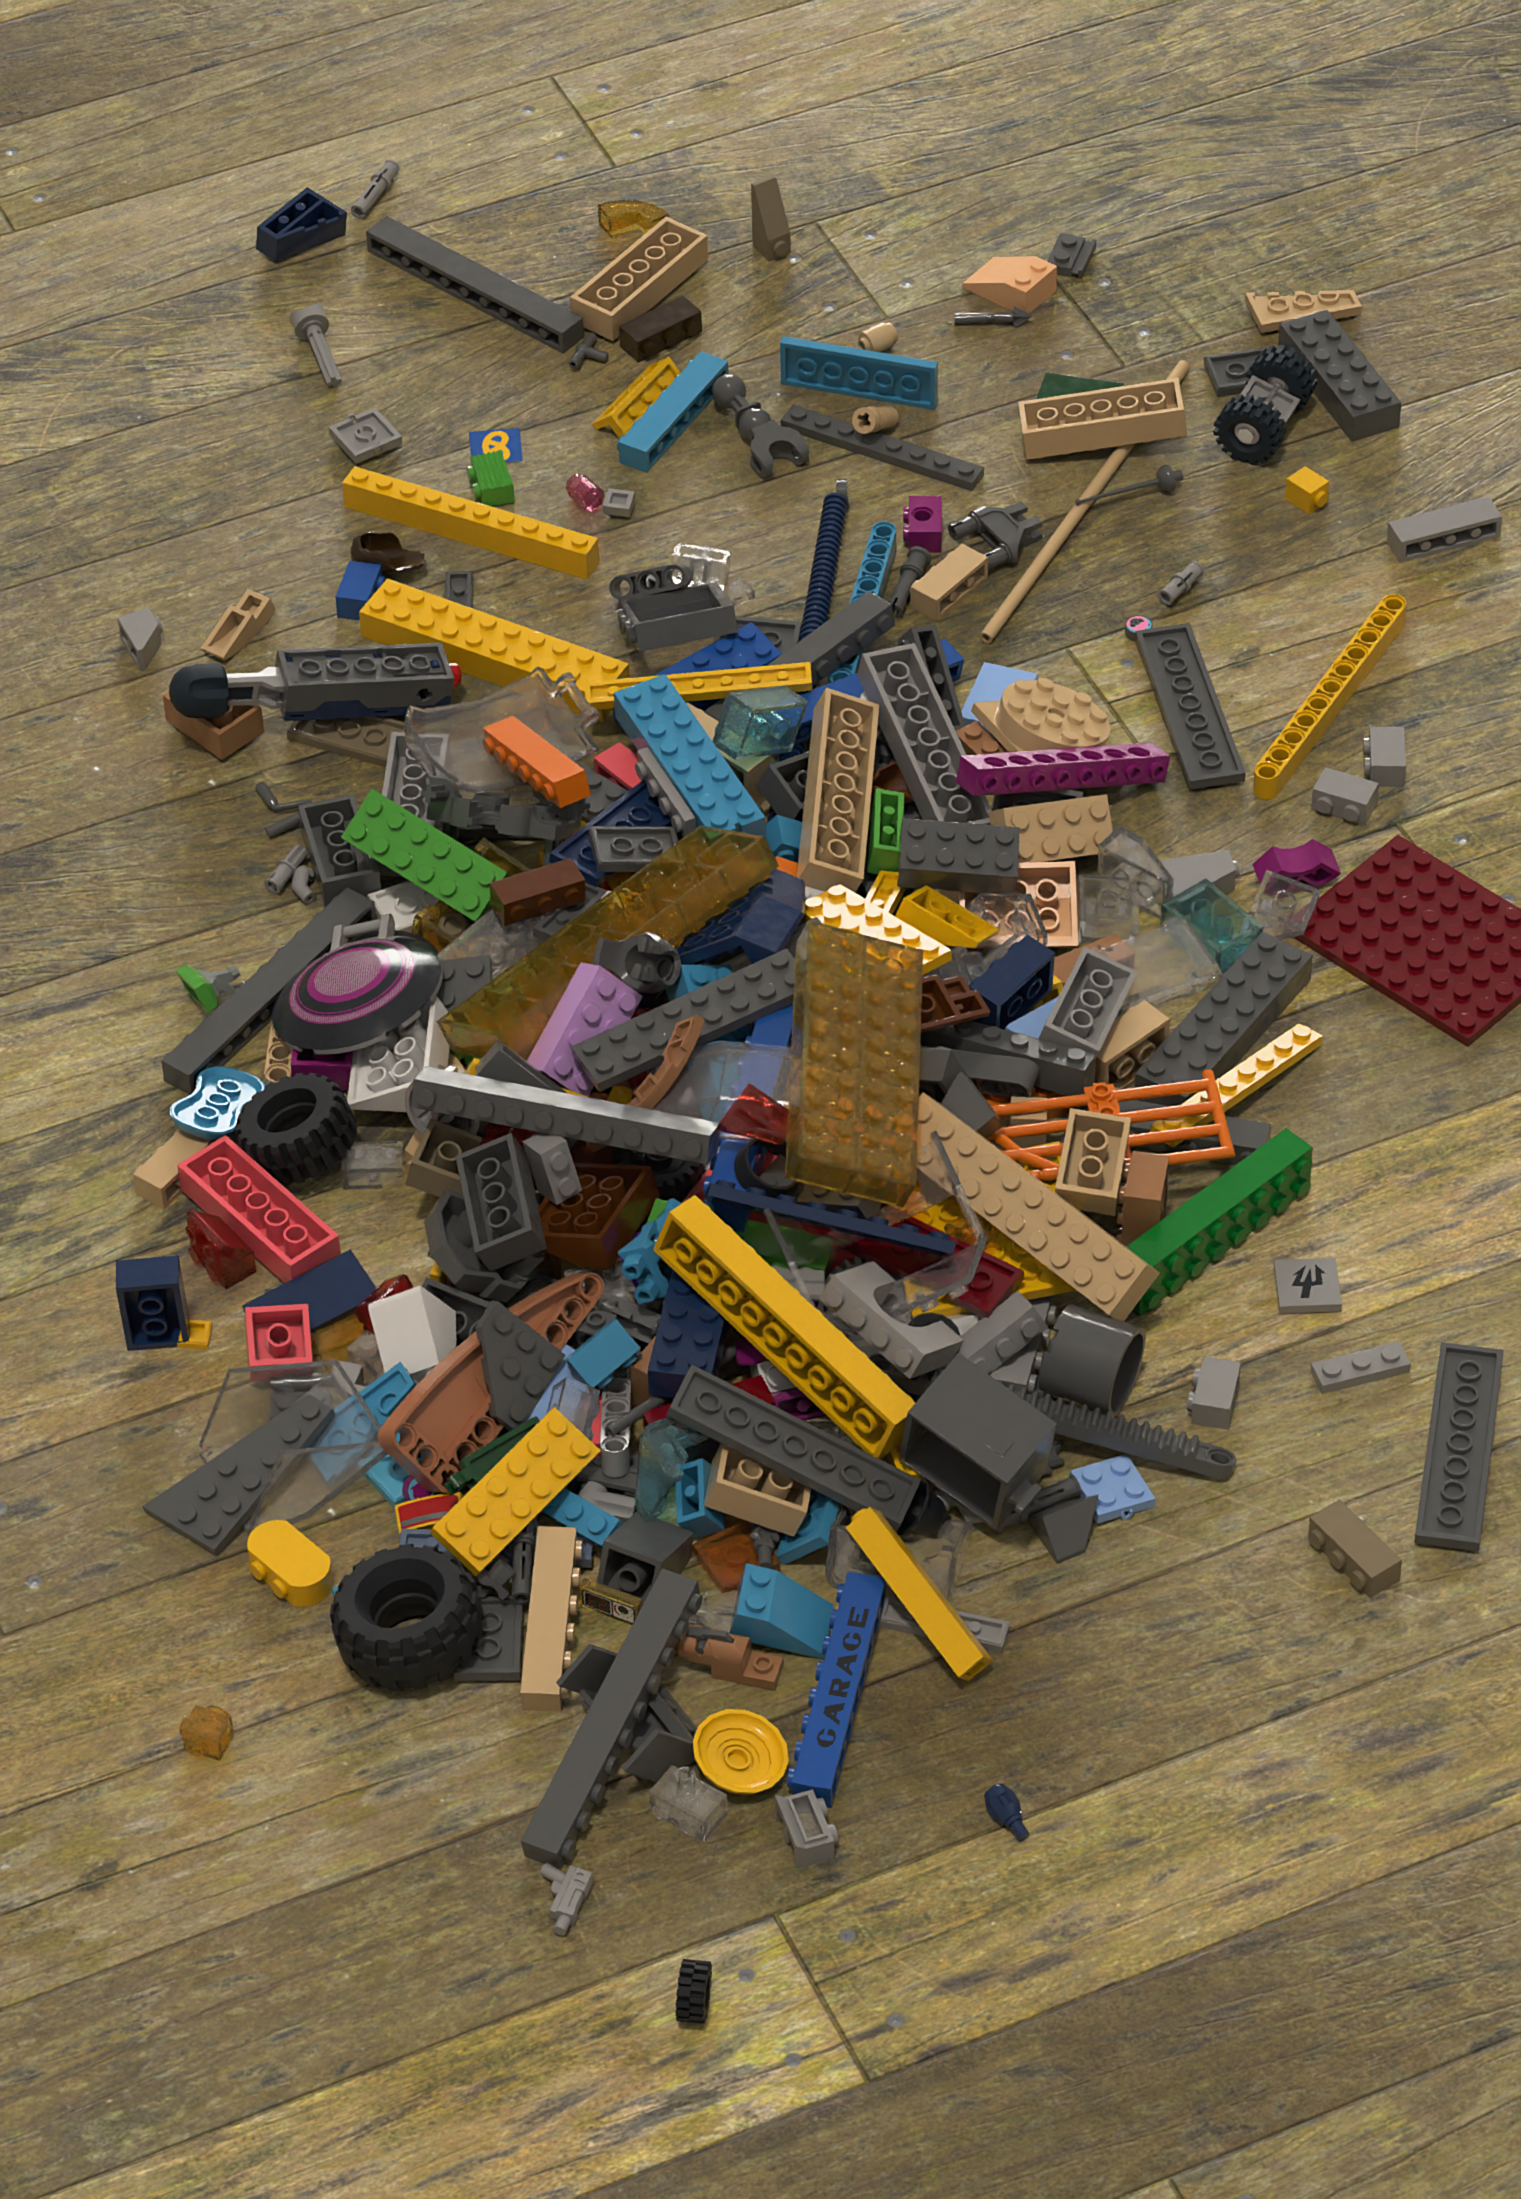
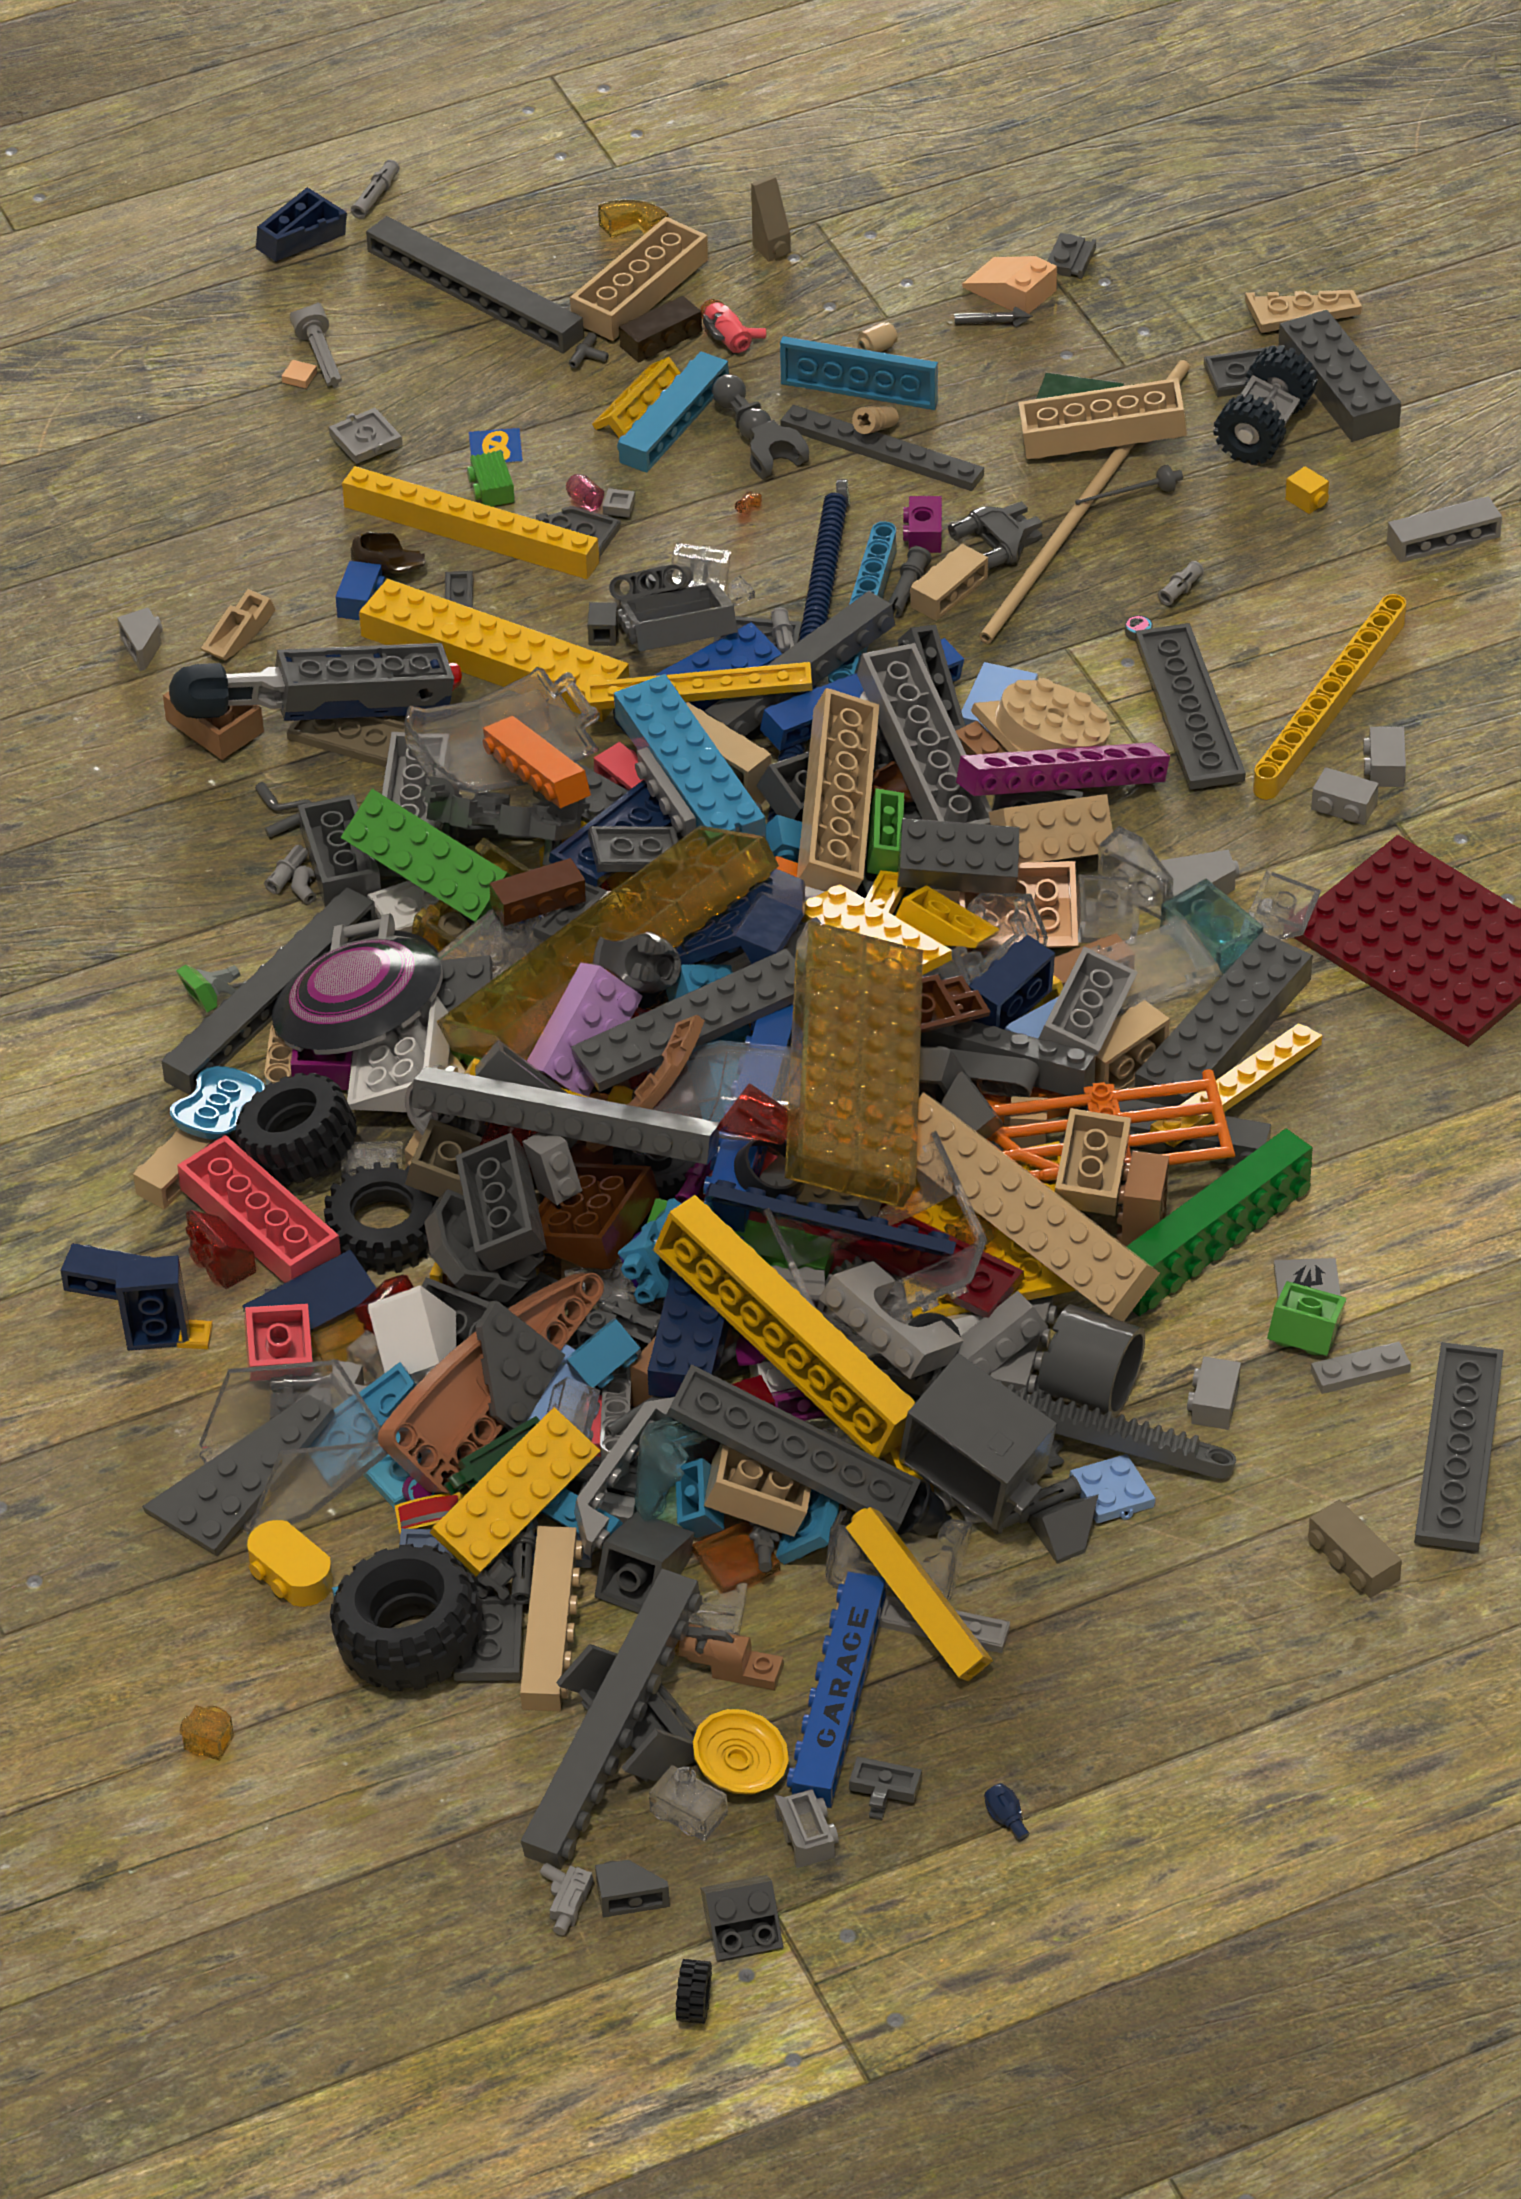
(92, 1270): none -> dark blue brick
(299, 374): none -> light nougat tile
(382, 1246): none -> black tyre
(586, 523): none -> dark grey tile
(590, 1522): none -> light grey slope
(602, 624): none -> dark grey brick
(609, 1601): tile -> none
(629, 1888): none -> dark grey slope
(694, 1181): none -> magenta pin
(726, 326): none -> coral piece
(742, 1917): none -> dark grey slope
(747, 502): none -> clear orange arm
(759, 722): clear light blue brick -> none
(780, 1612): dark azure slope -> none
(782, 629): none -> light grey axle
(884, 1782): none -> dark grey plate
(1306, 1318): none -> bright green slope
(1307, 863): magenta brick -> none

